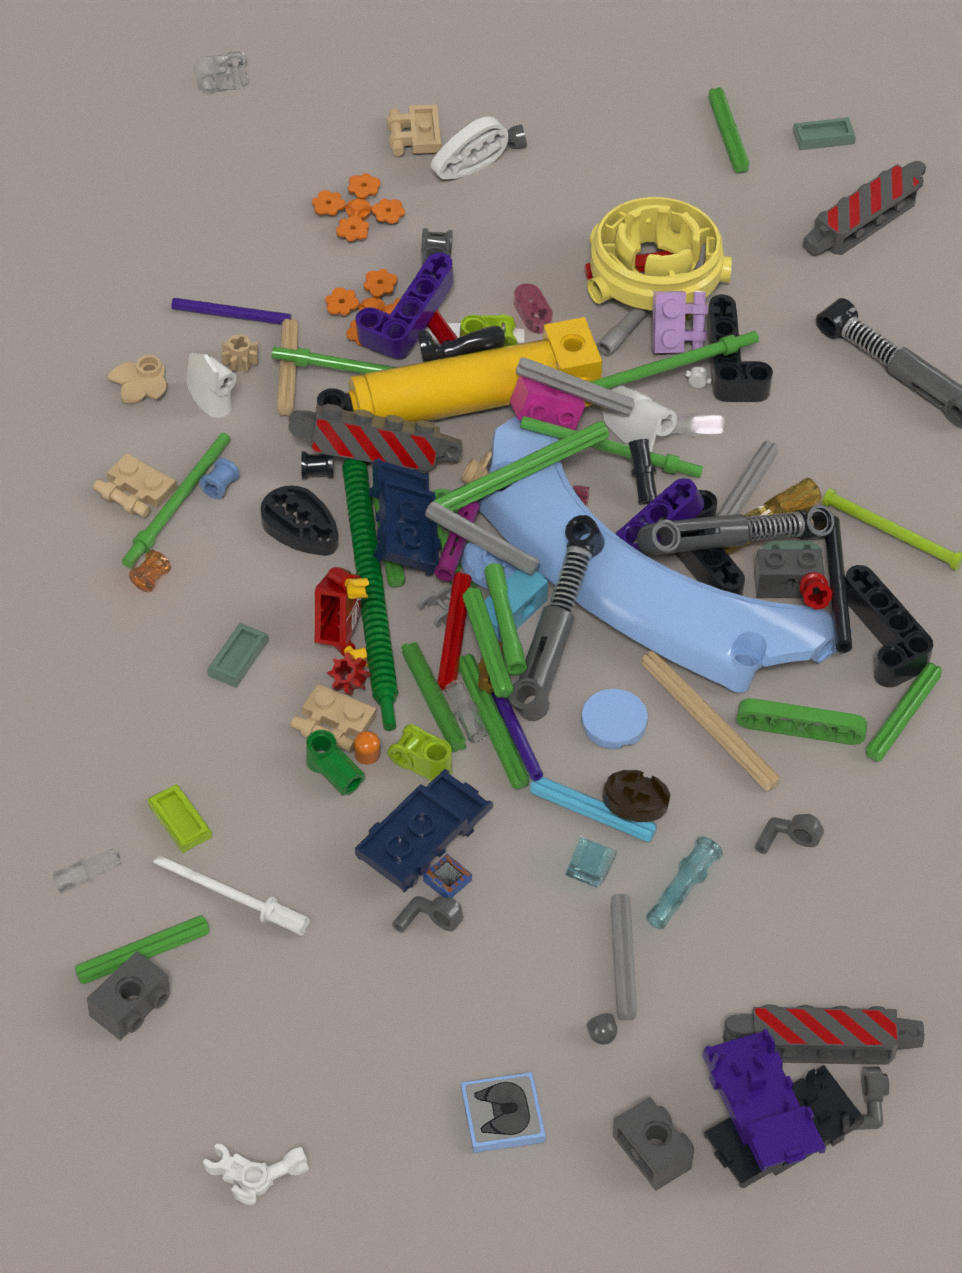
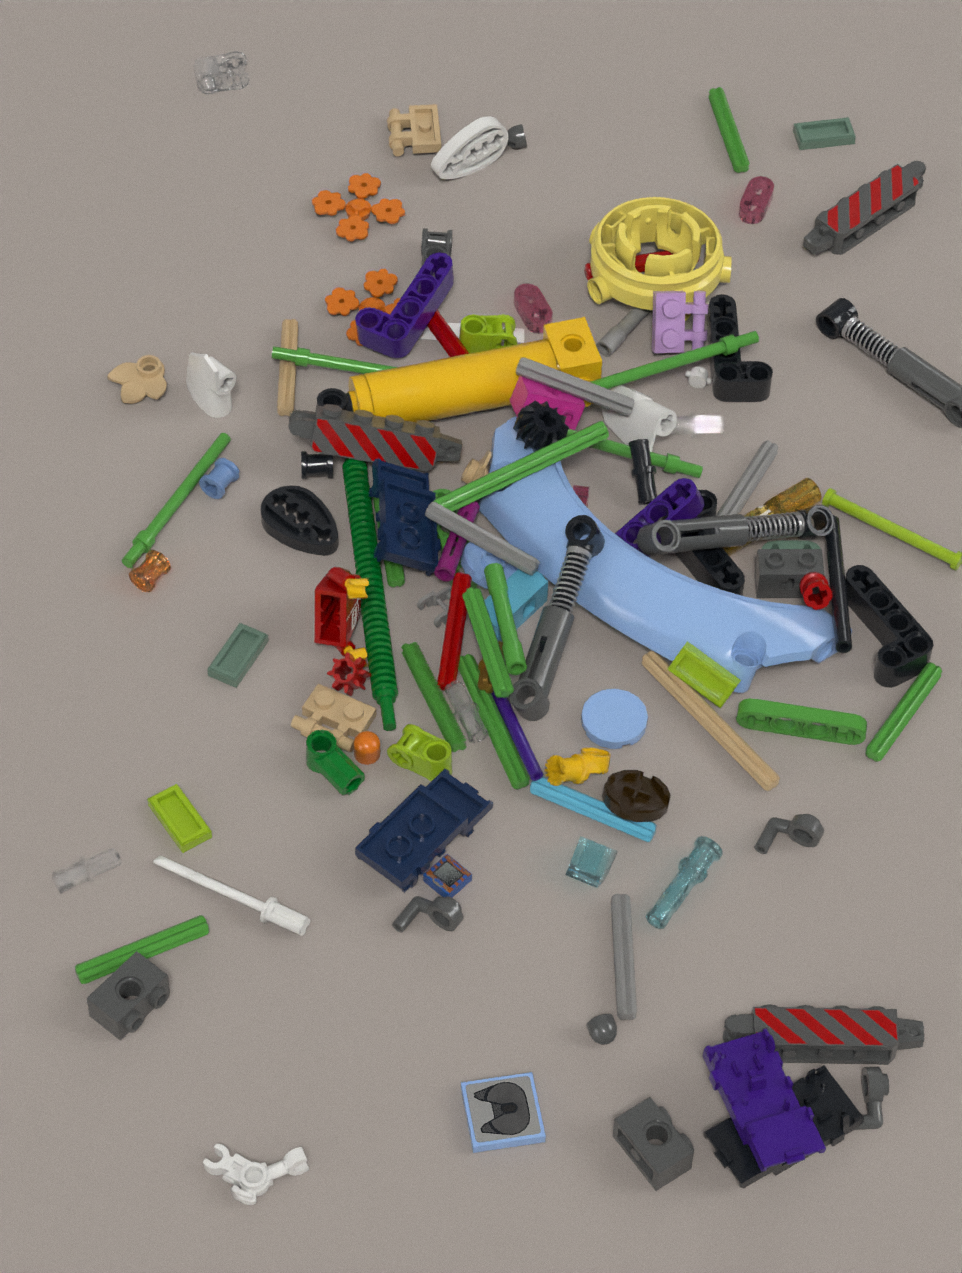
(140, 480): tan plate -> none
(229, 311): dark purple piece -> none
(239, 353): tan gear -> none
(477, 341): black piece -> none
(539, 425): none -> black gear
(577, 766): none -> yellow connector
(703, 674): none -> lime tile
(751, 199): none -> clear pink beam

